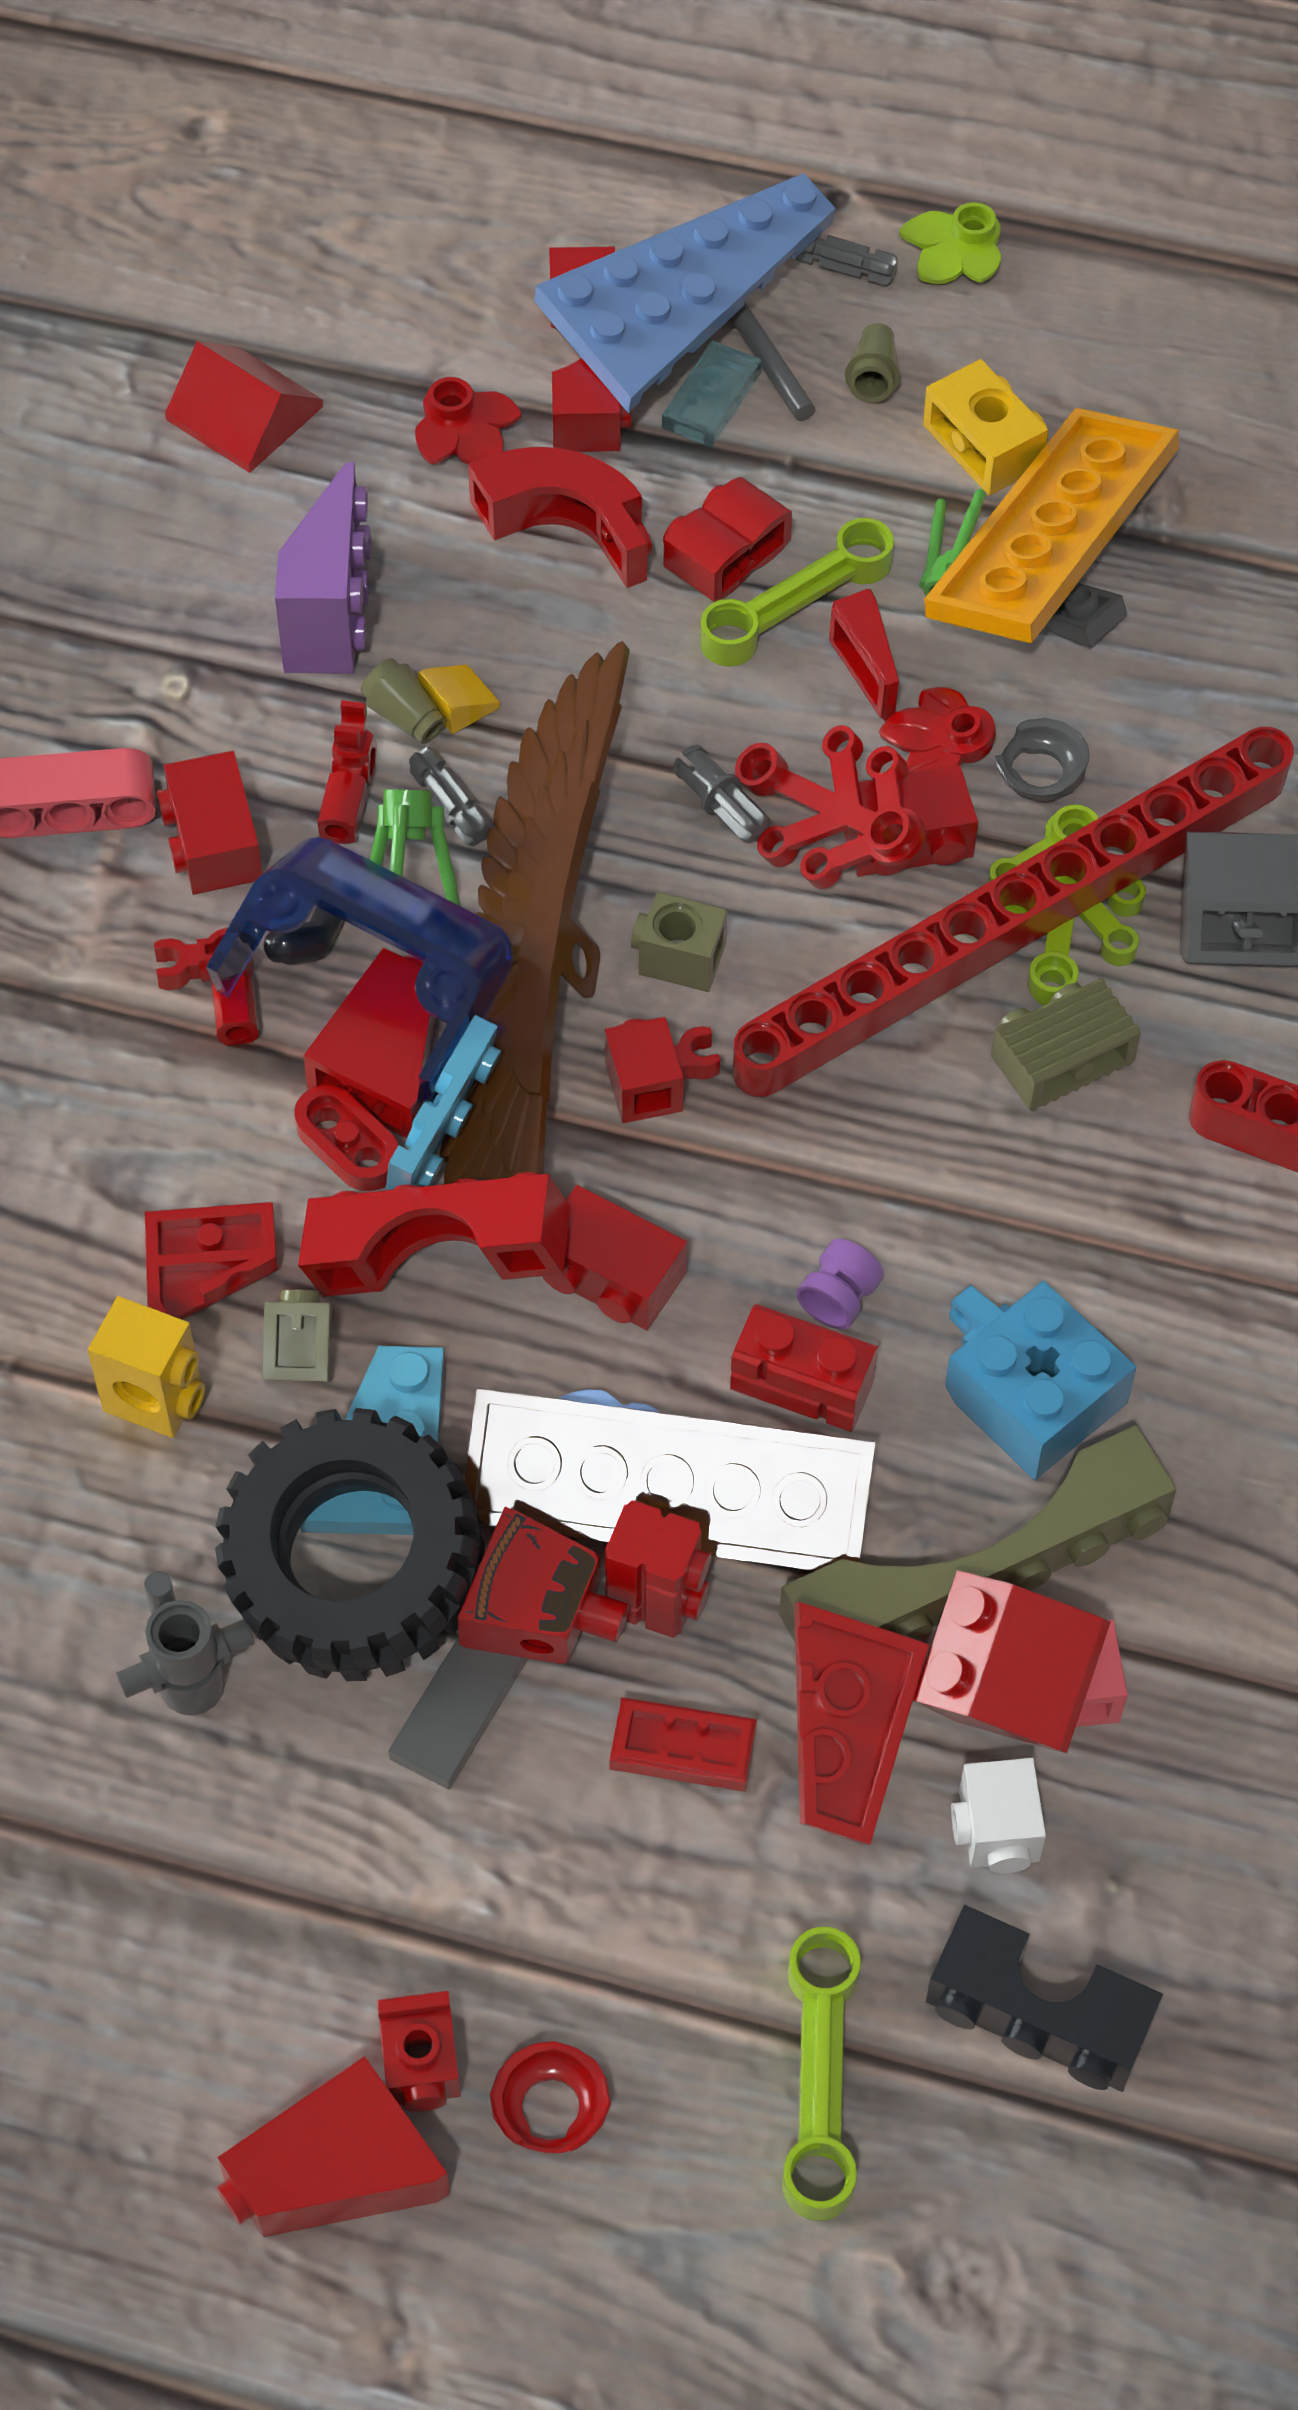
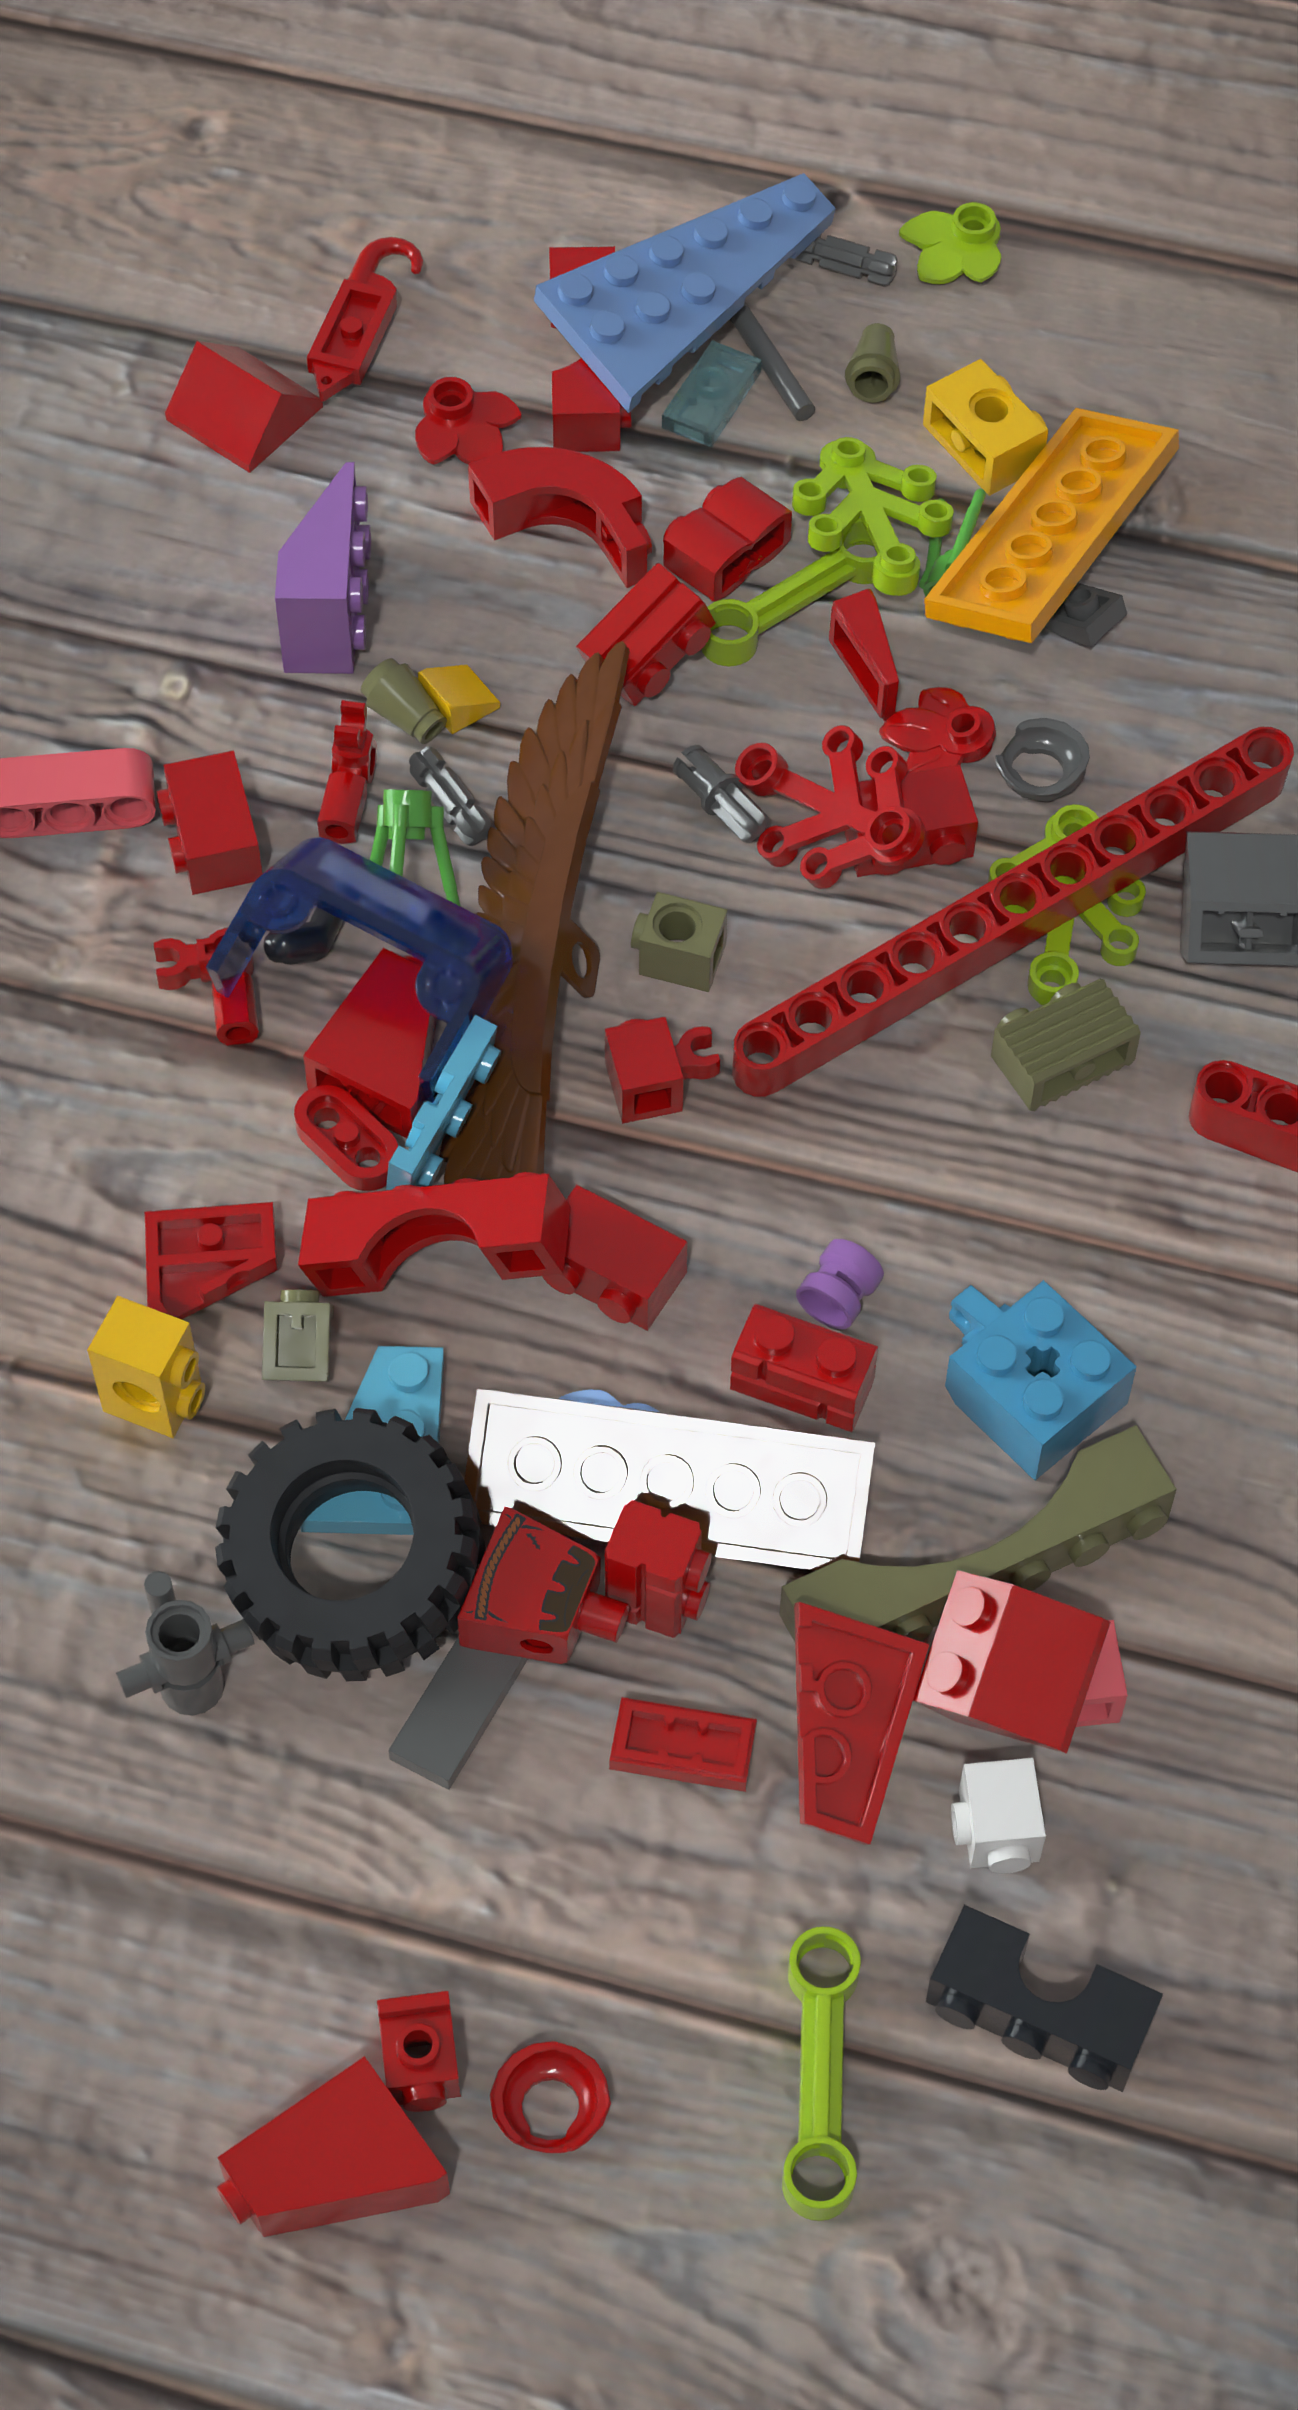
(358, 318): none -> red plate
(658, 624): none -> red brick
(853, 466): none -> lime plant

